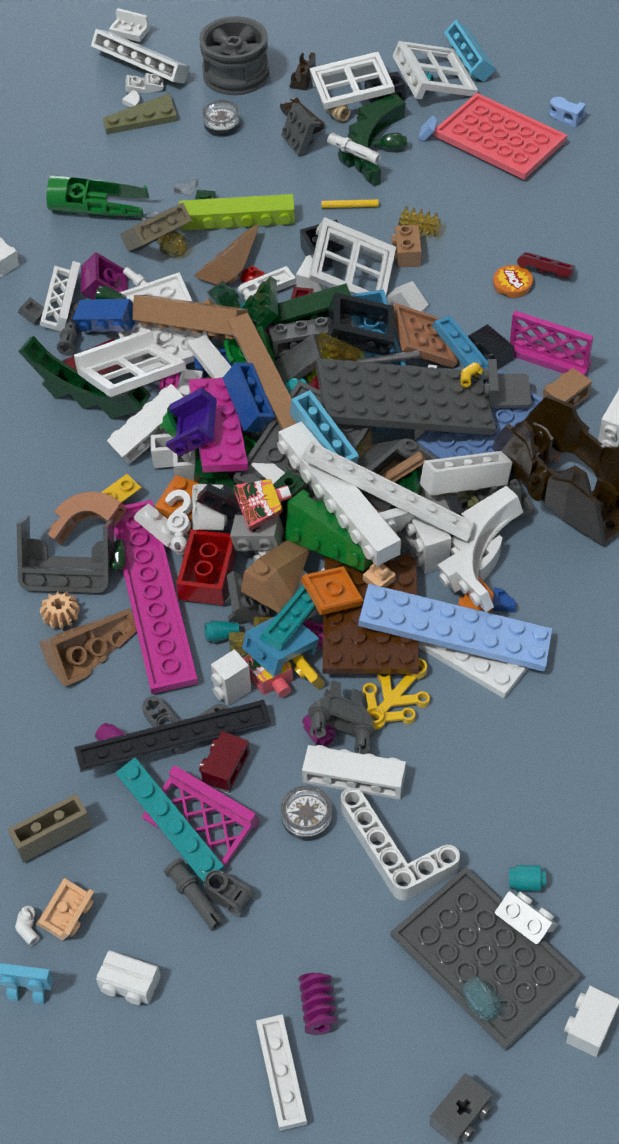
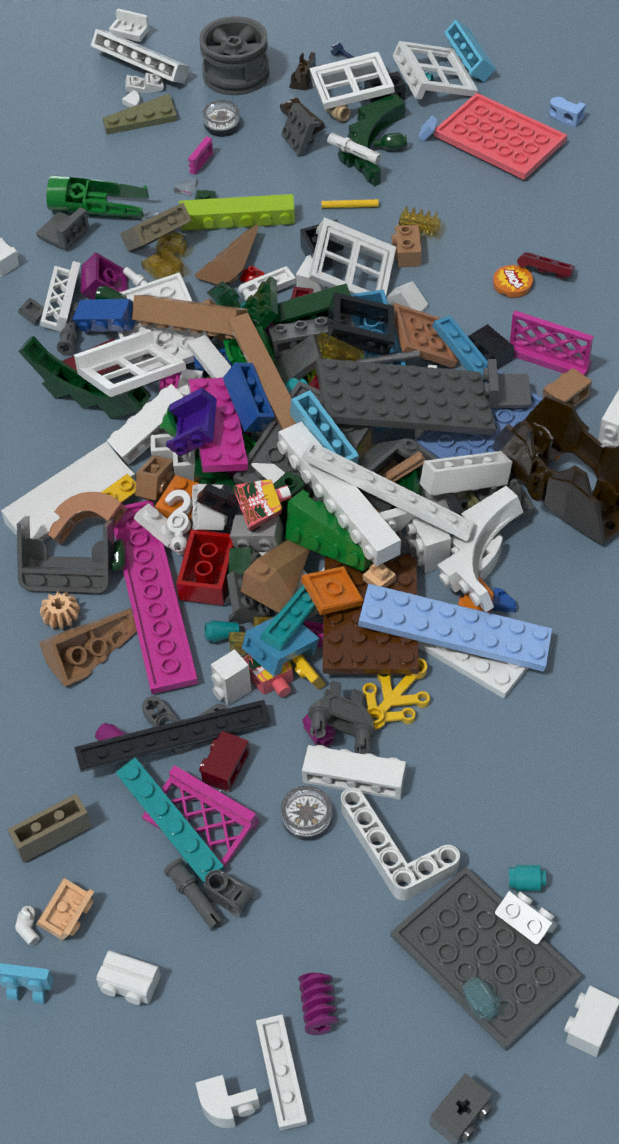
(64, 229): none -> dark grey bracket
(88, 474): none -> white arch
(154, 478): none -> medium nougat brick
(163, 263): none -> clear yellow bracket
(200, 155): none -> dark pink tile
(220, 1107): none -> white brick
(241, 559): none -> dark green brick
(338, 49): none -> dark blue hand
(466, 373): yellow arm -> none

